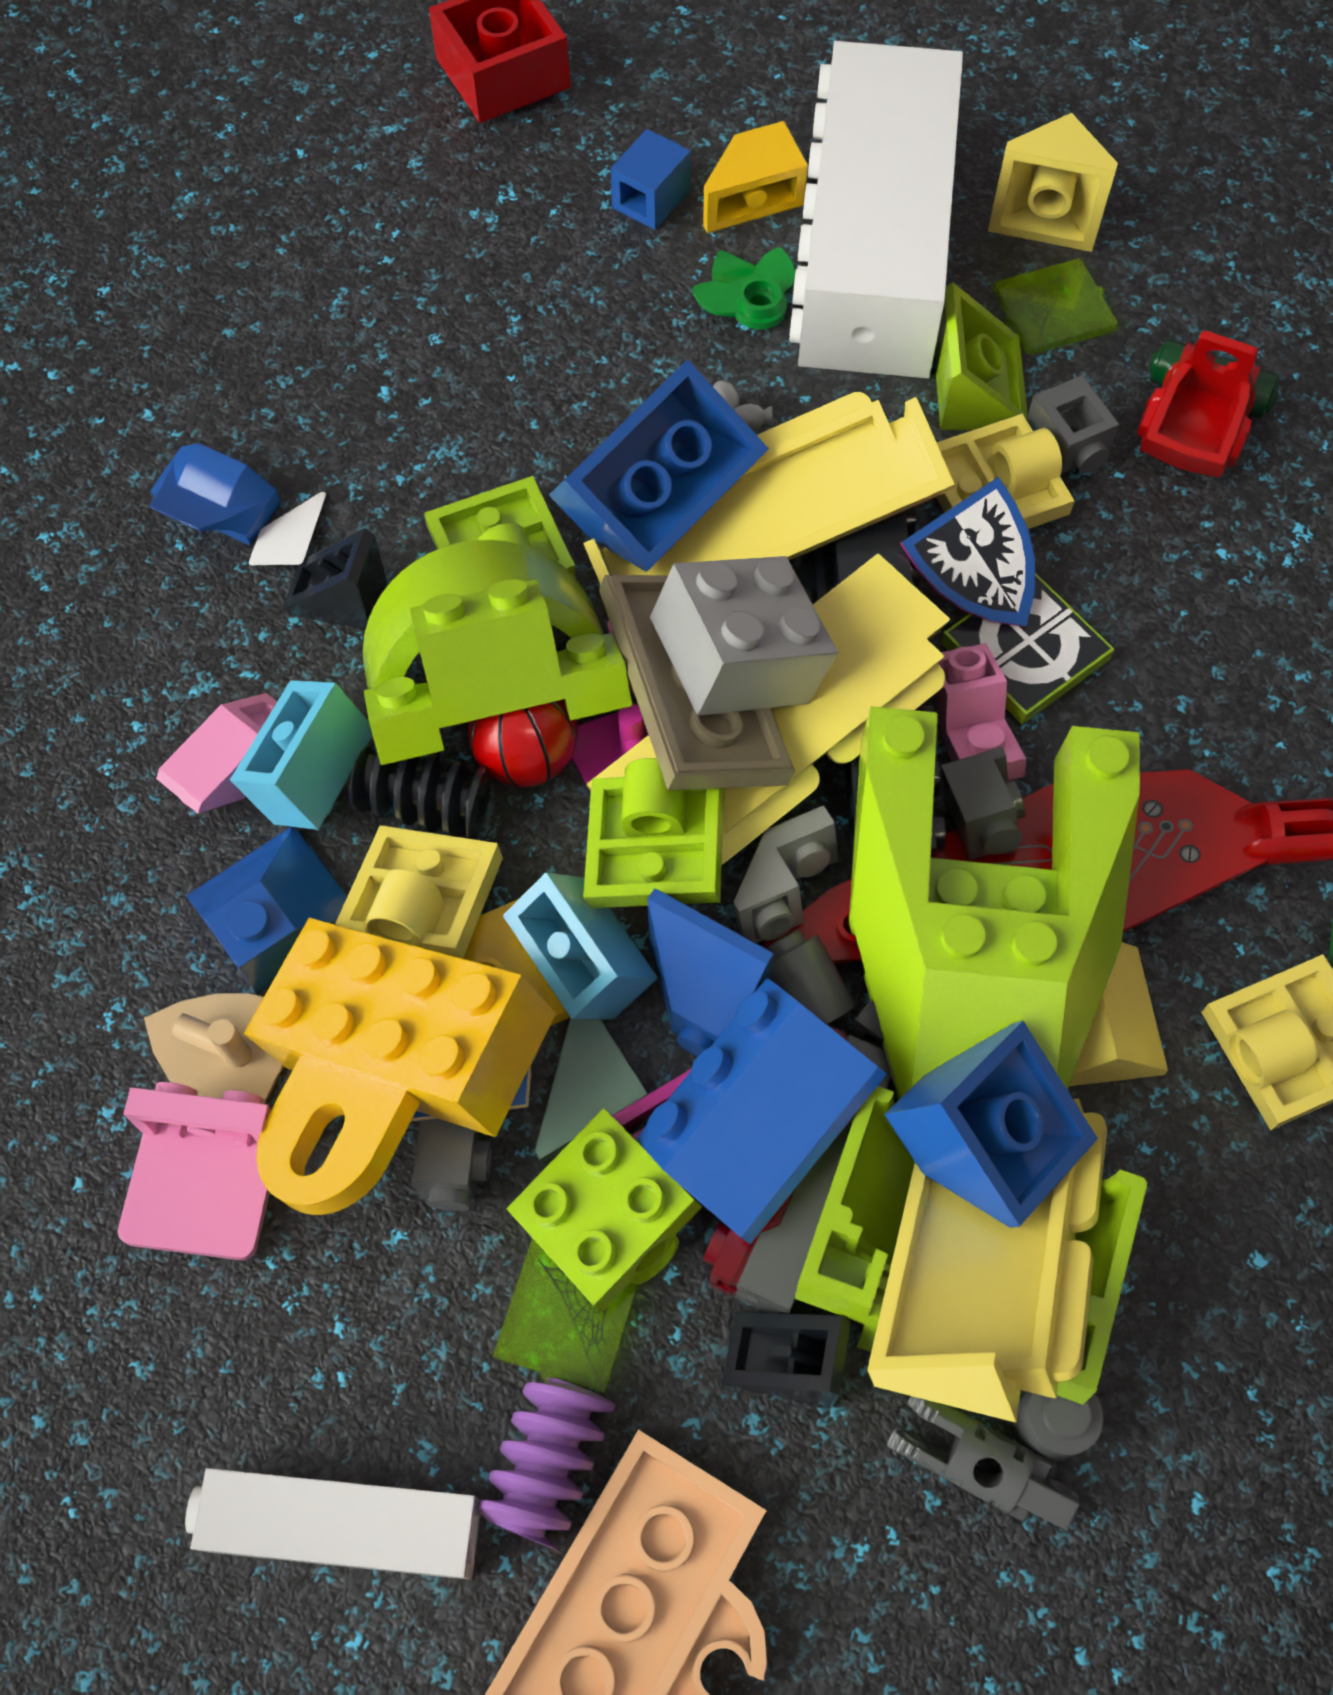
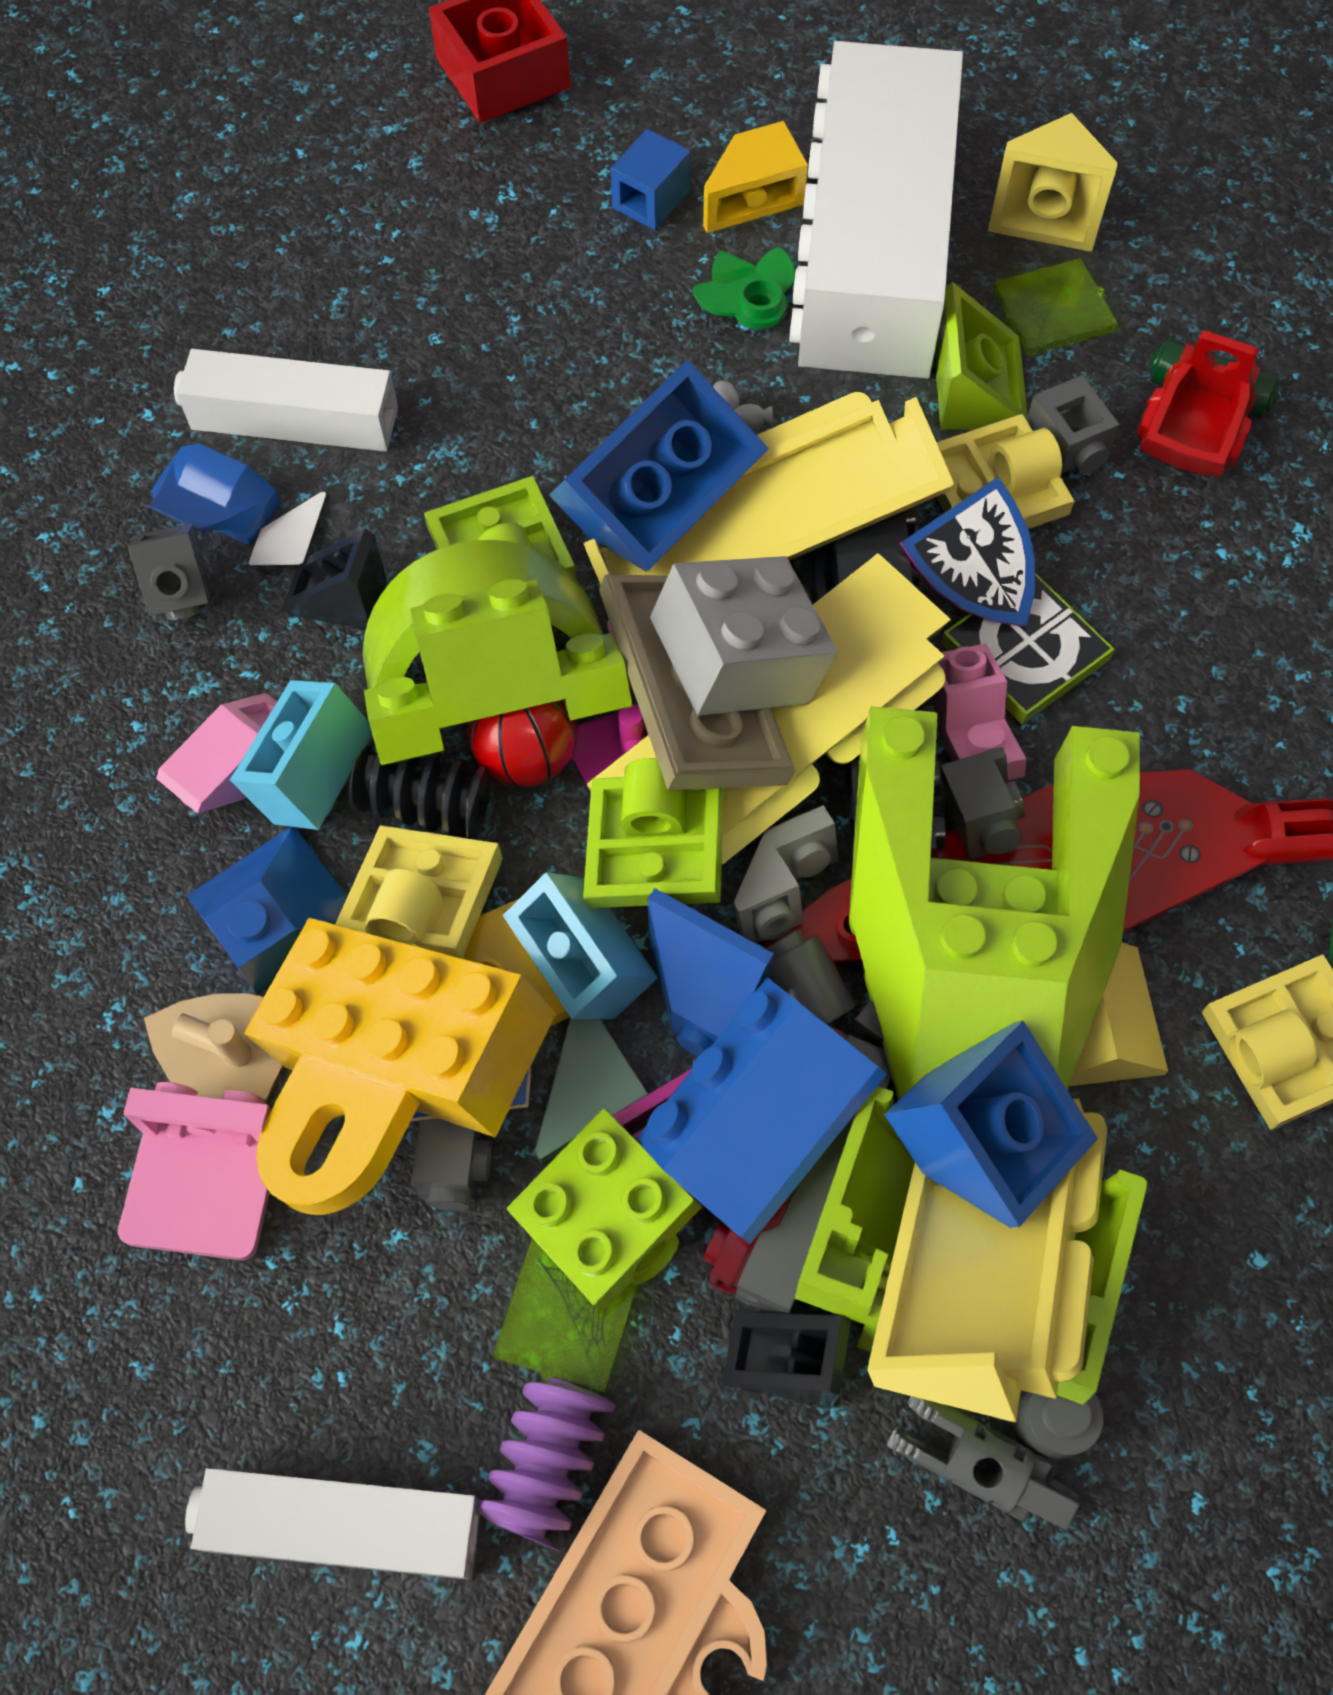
(171, 571): none -> dark grey brick
(287, 399): none -> white brick

